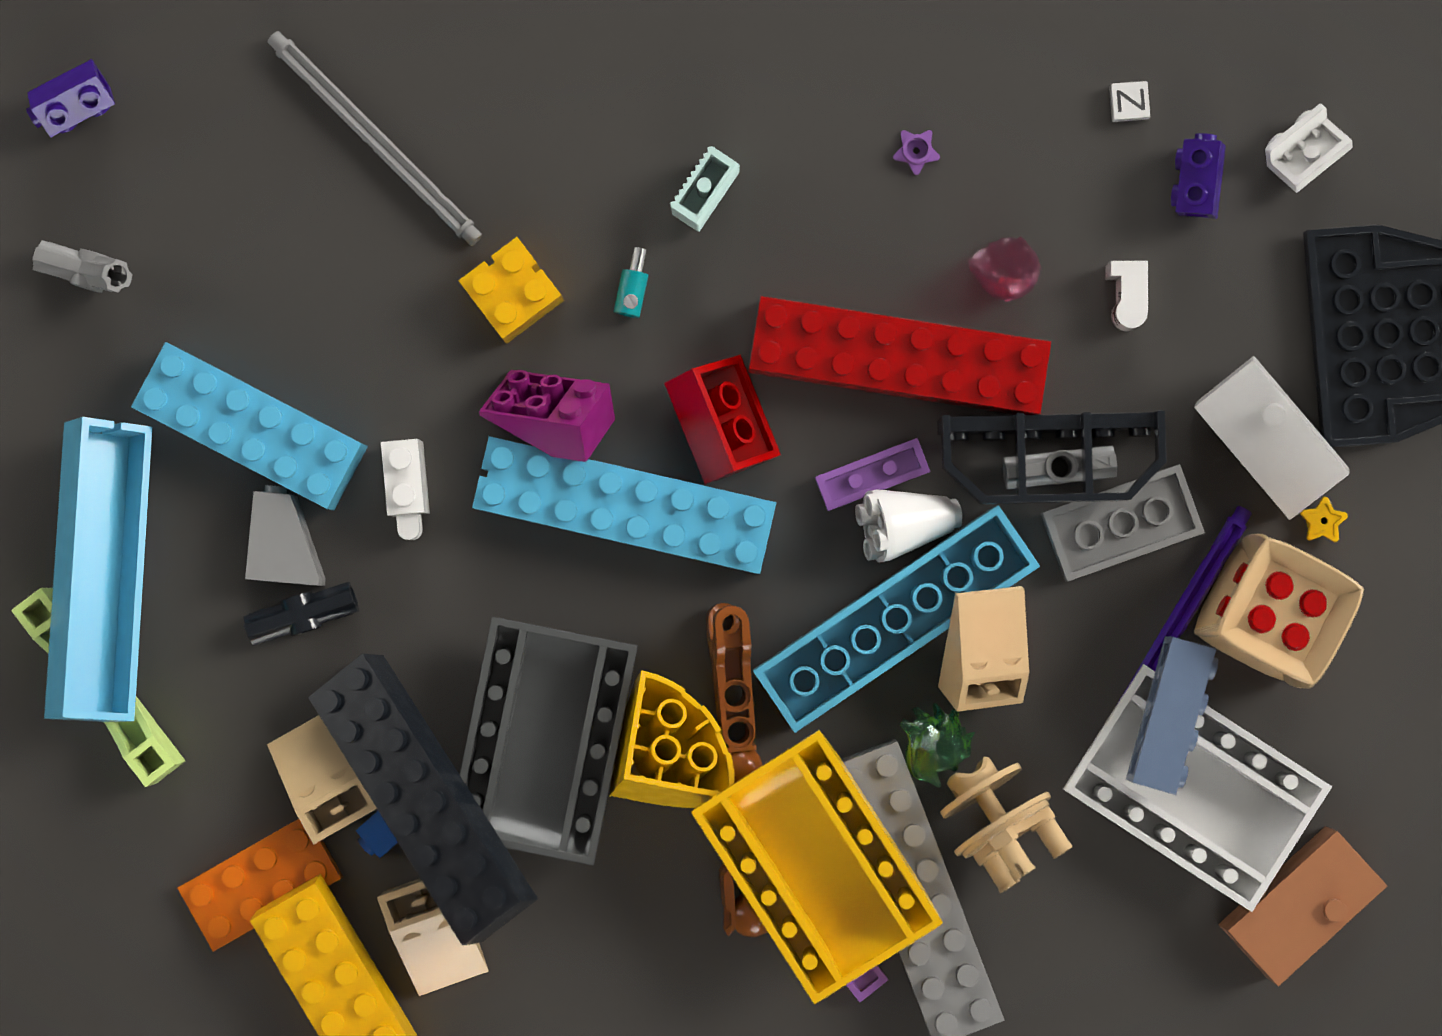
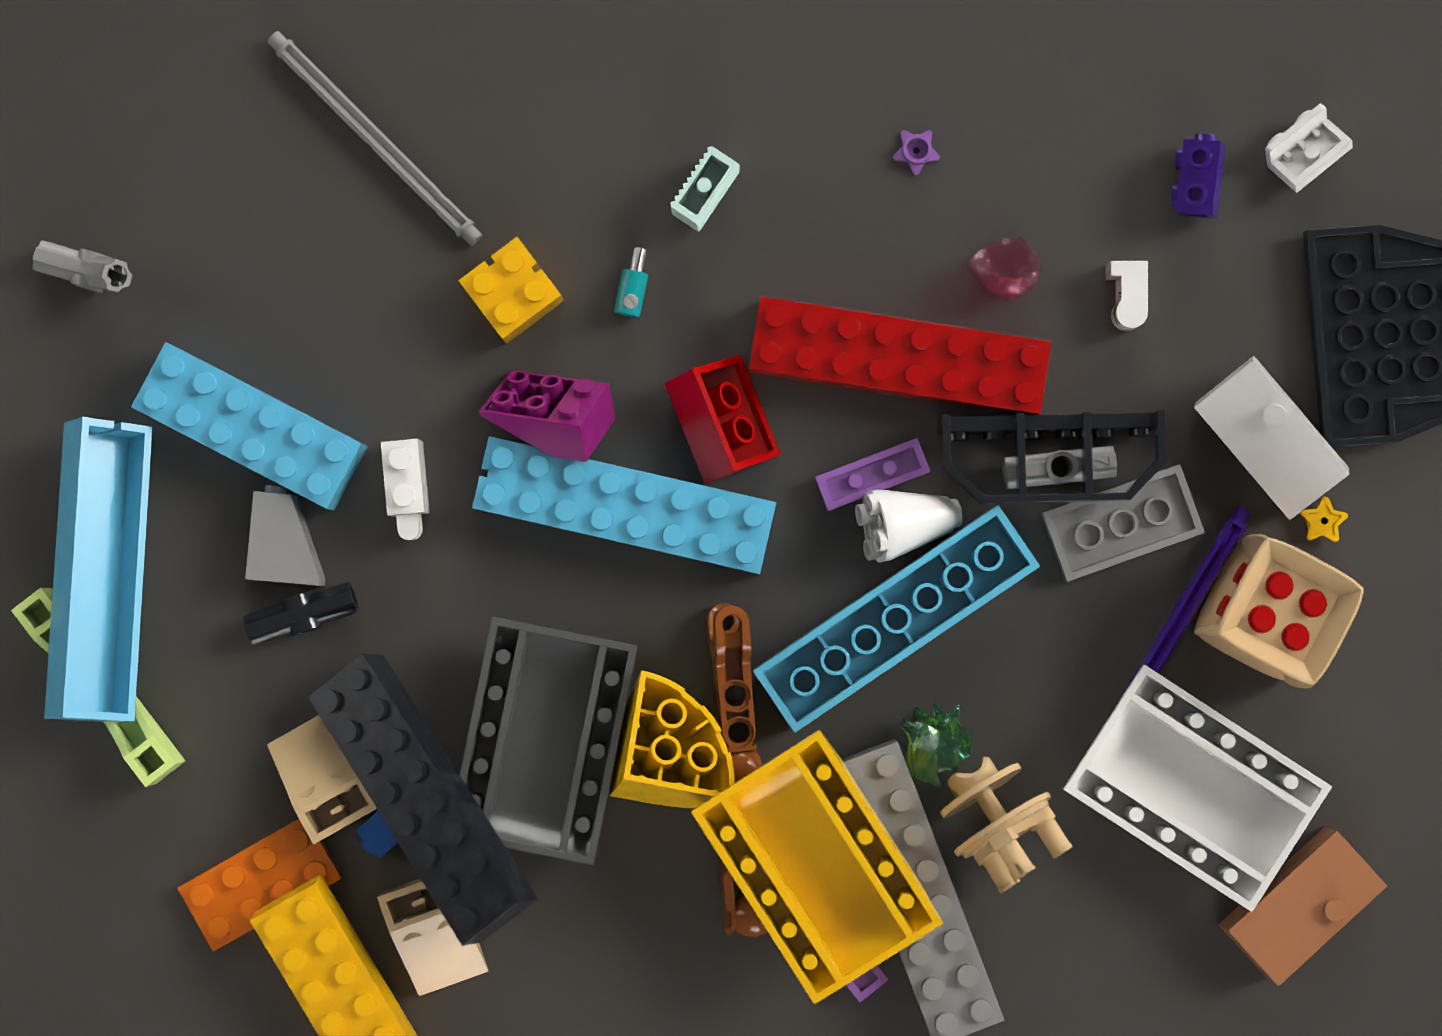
(70, 99): dark purple brick -> none
(986, 650): tan slope -> none
(1129, 101): white tile -> none
(1171, 715): sand blue brick -> none

